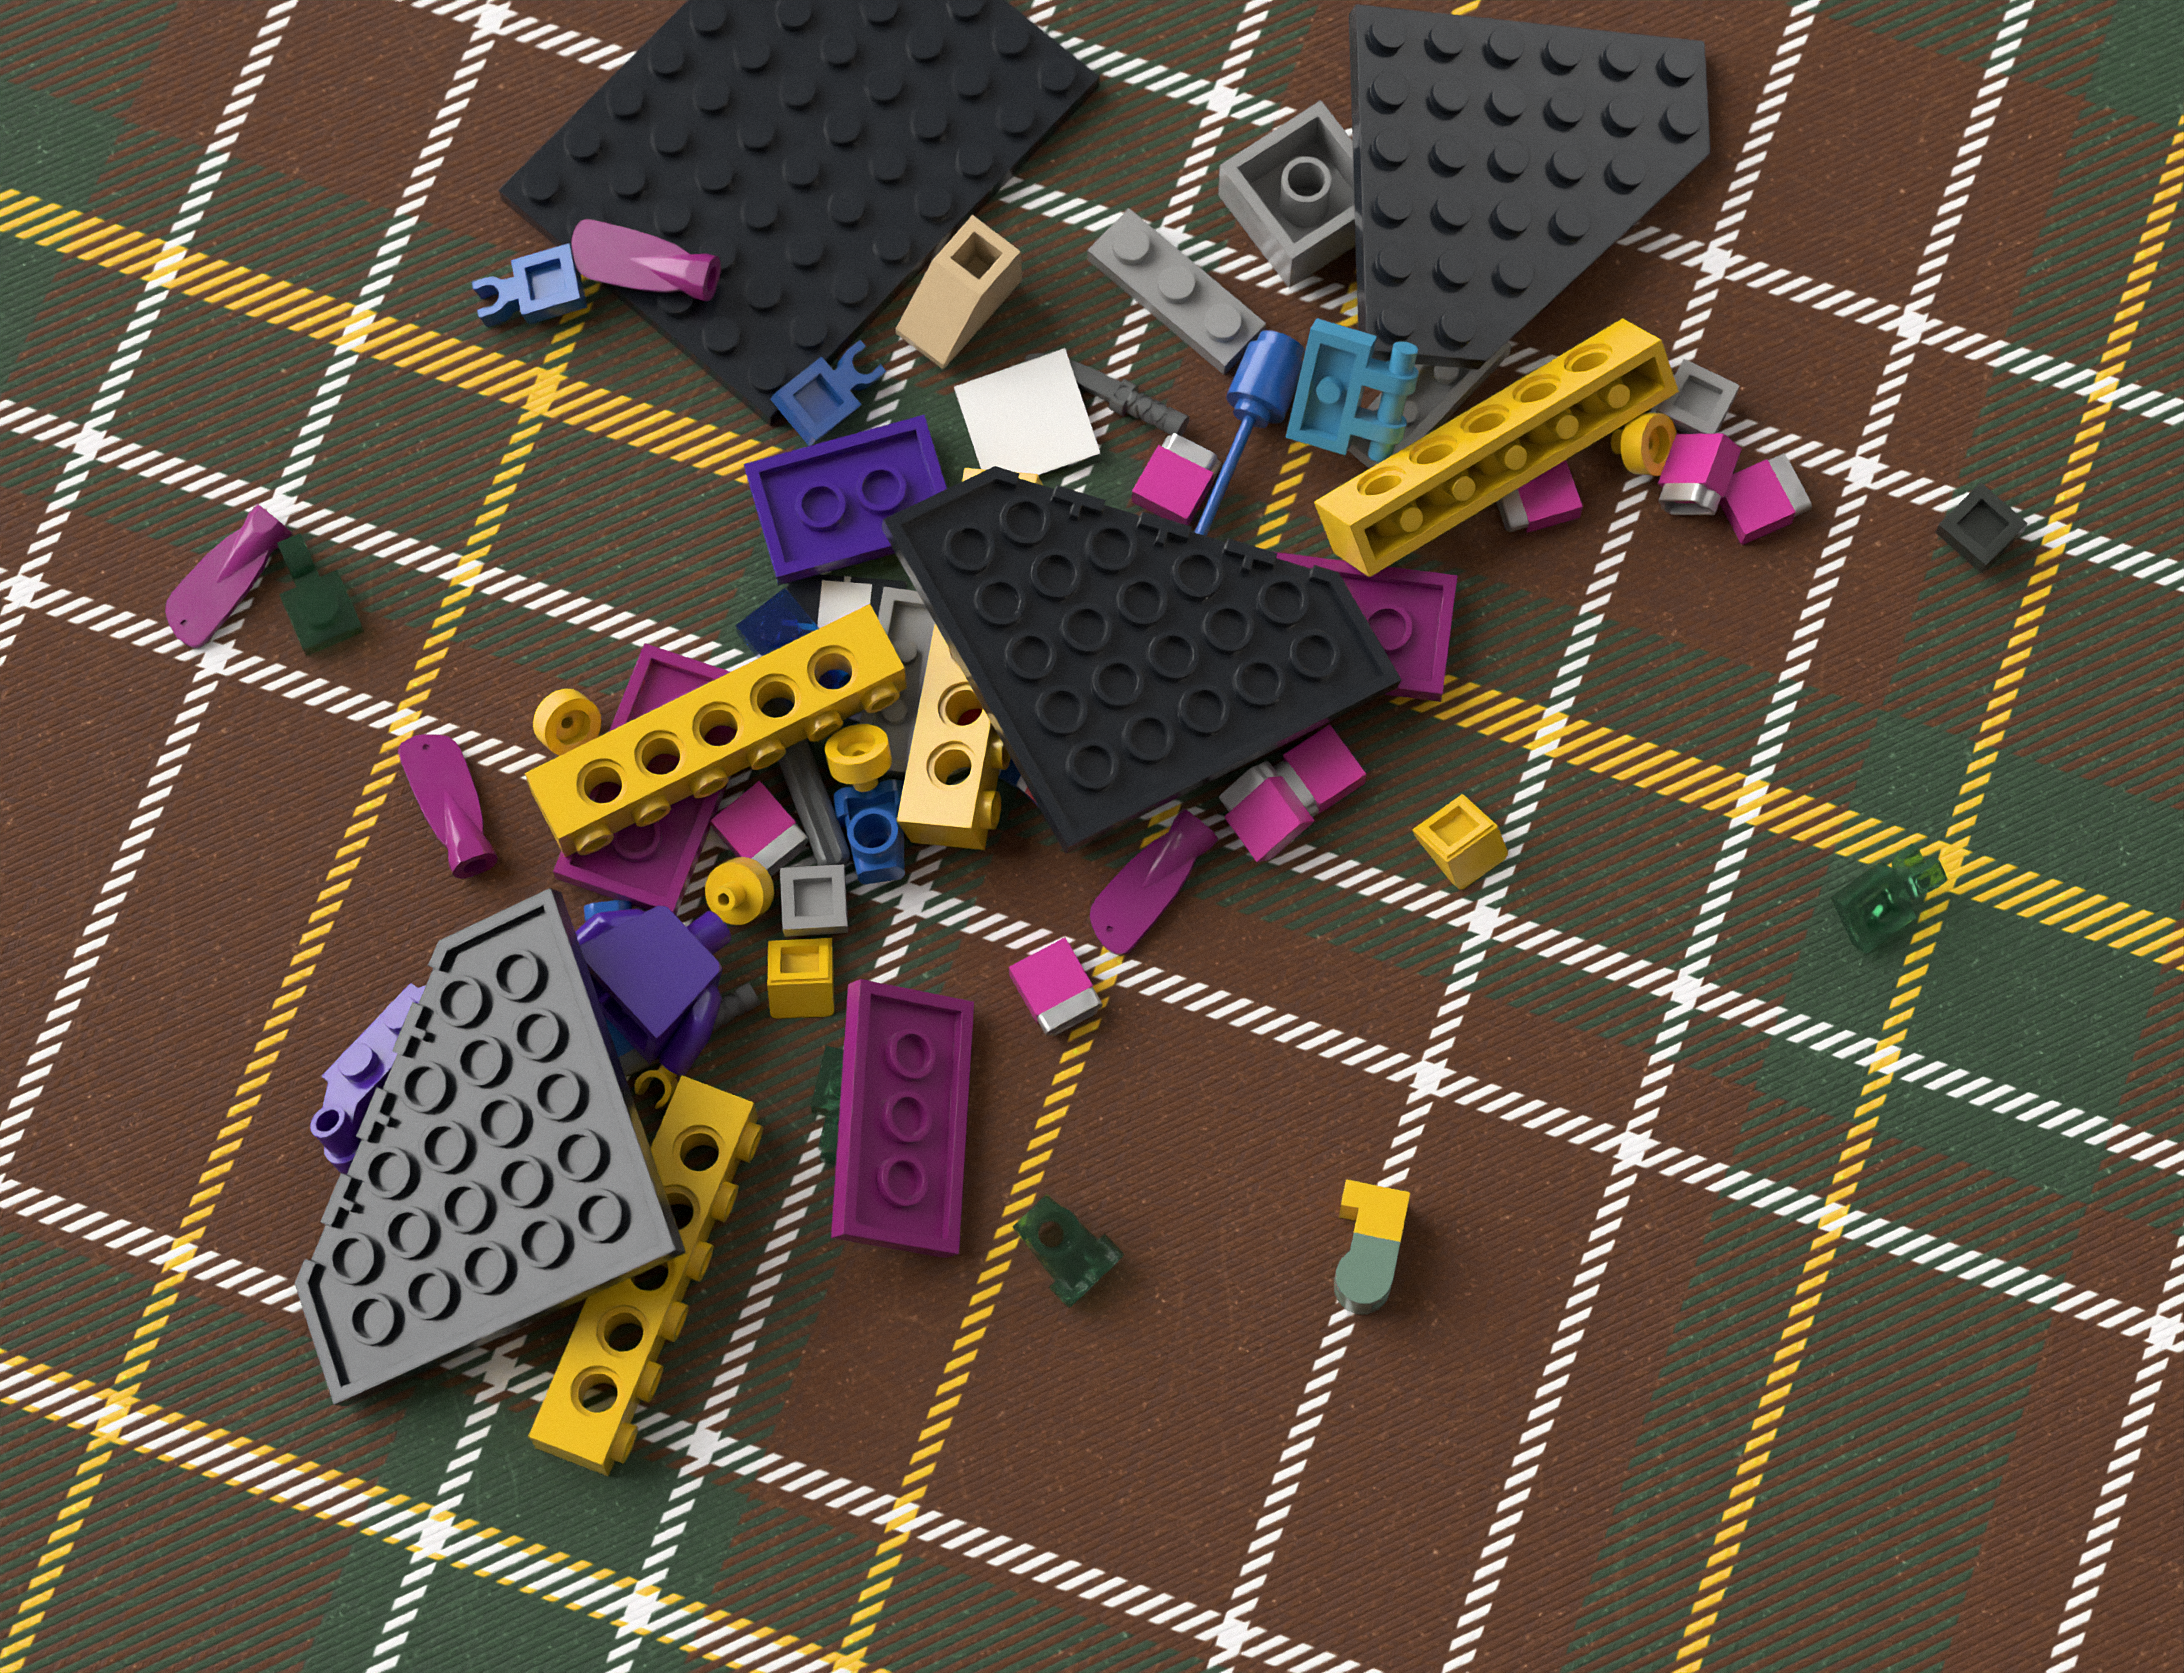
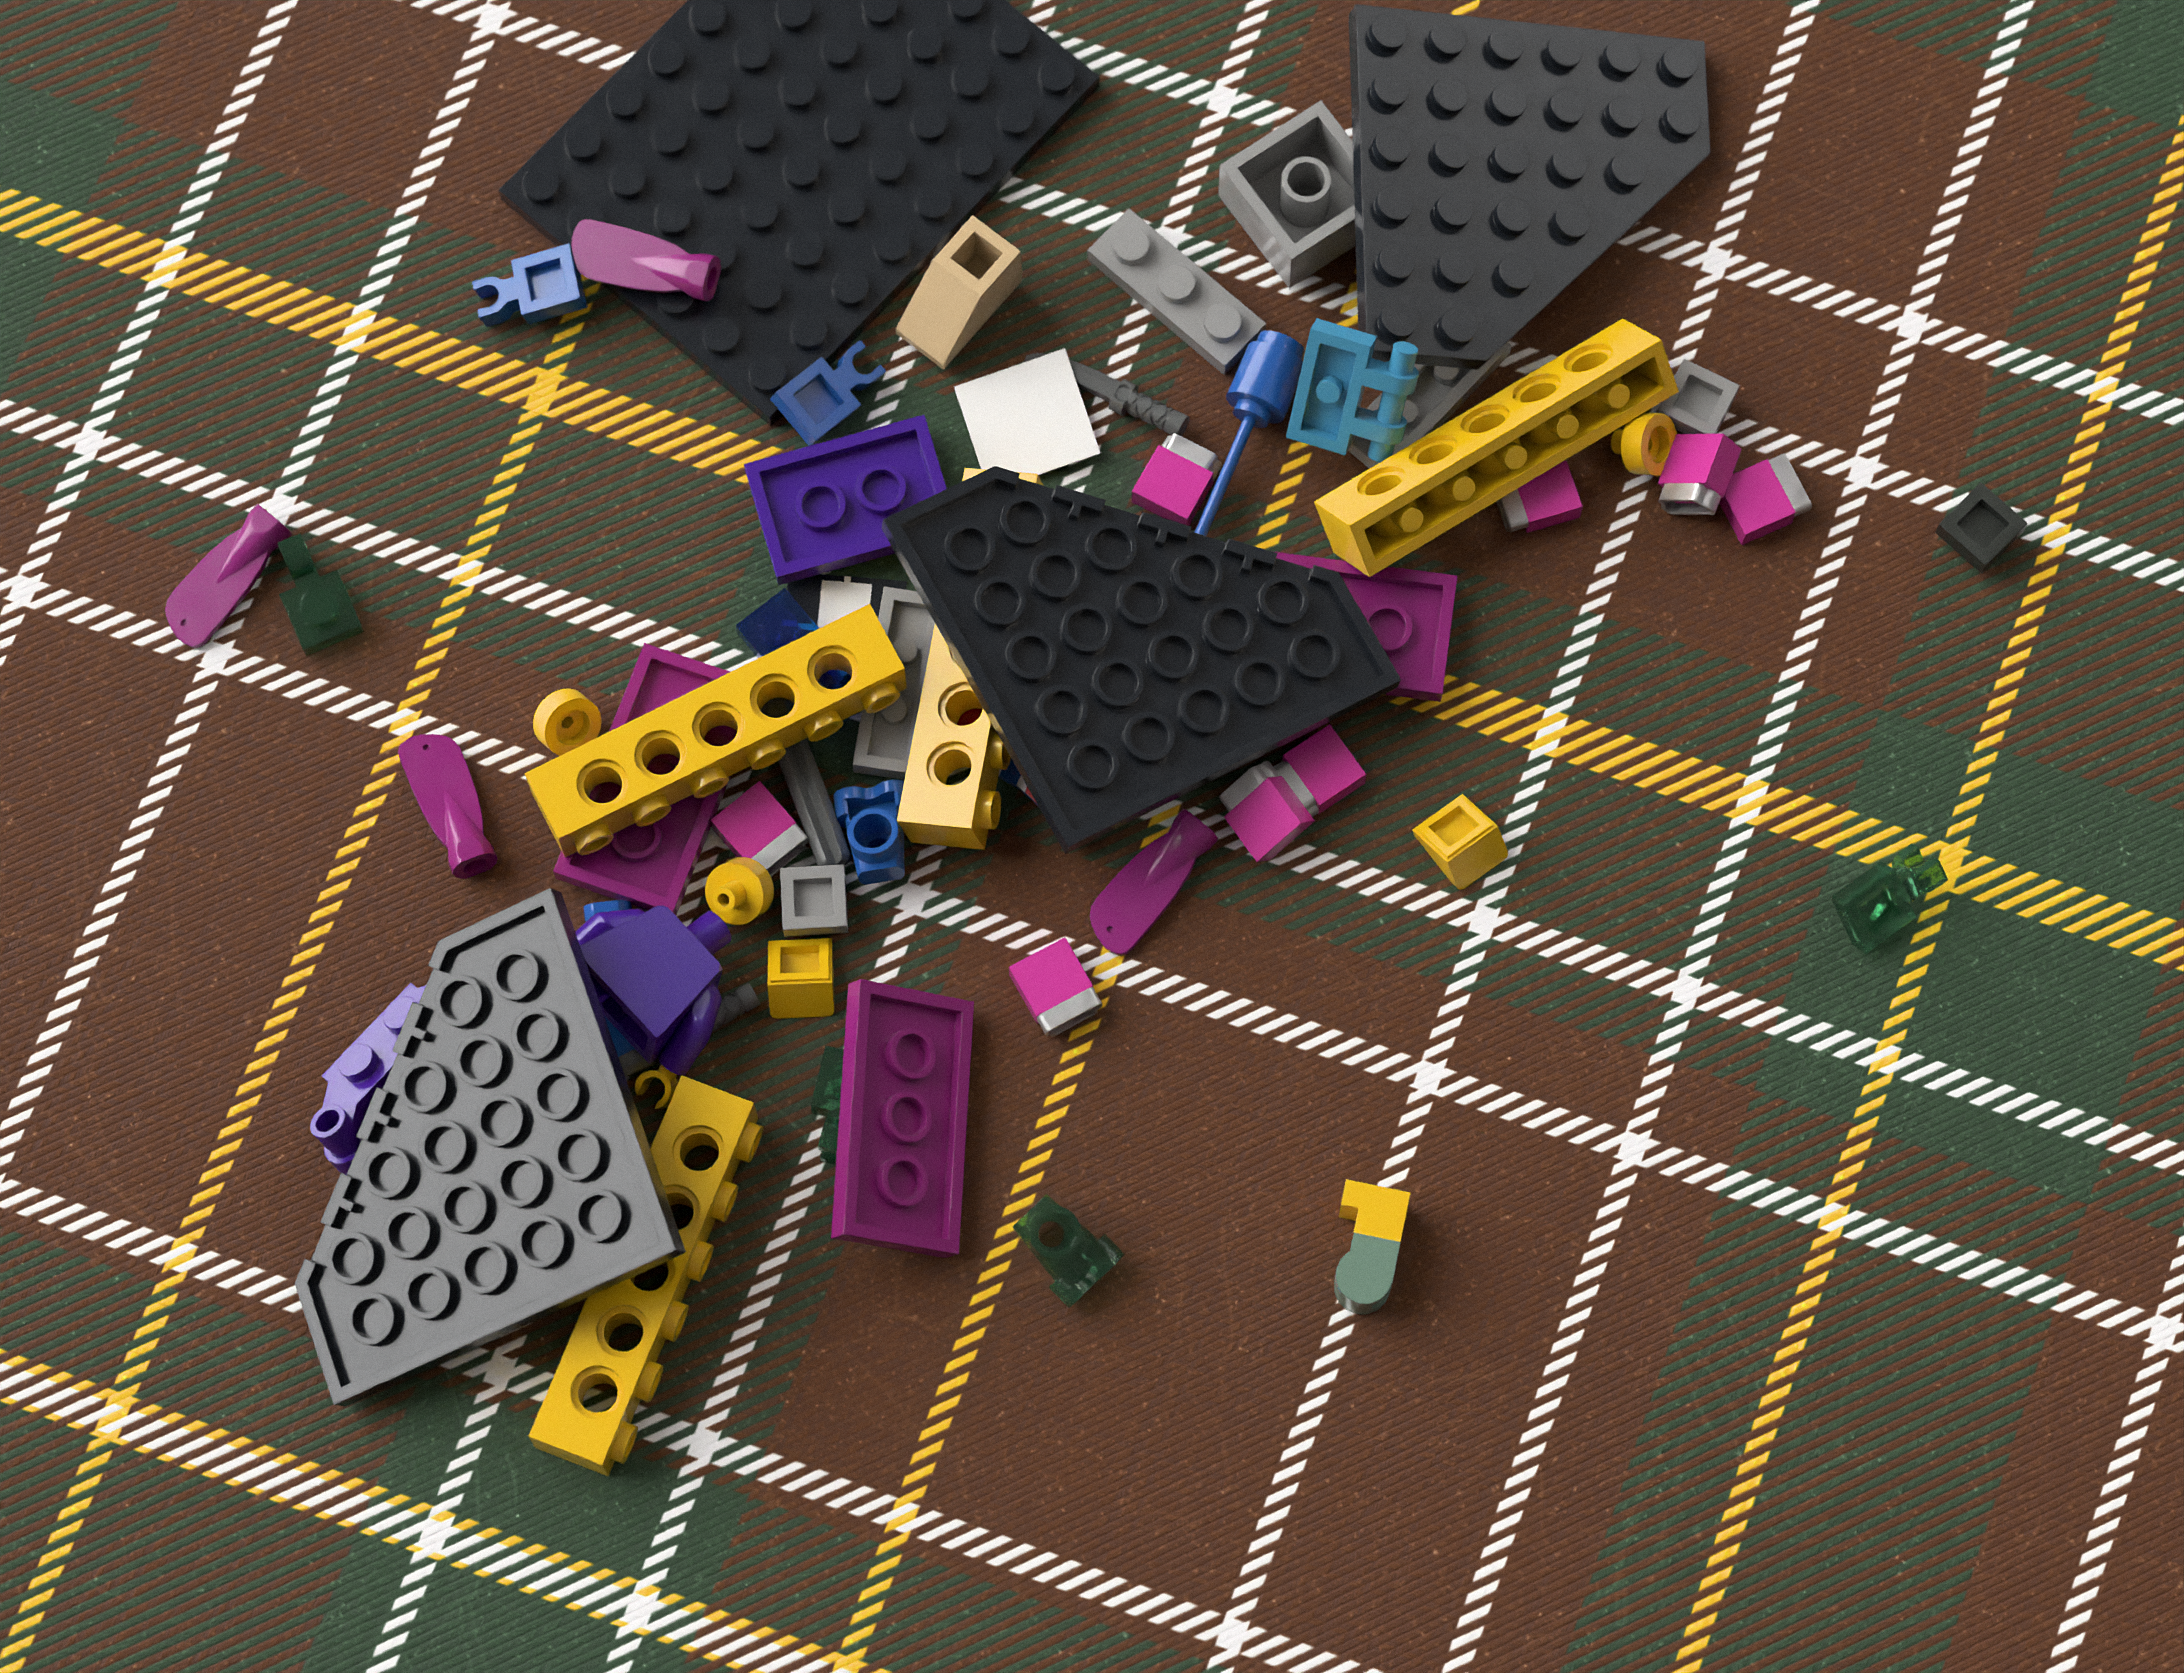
(859, 755): yellow tile -> none

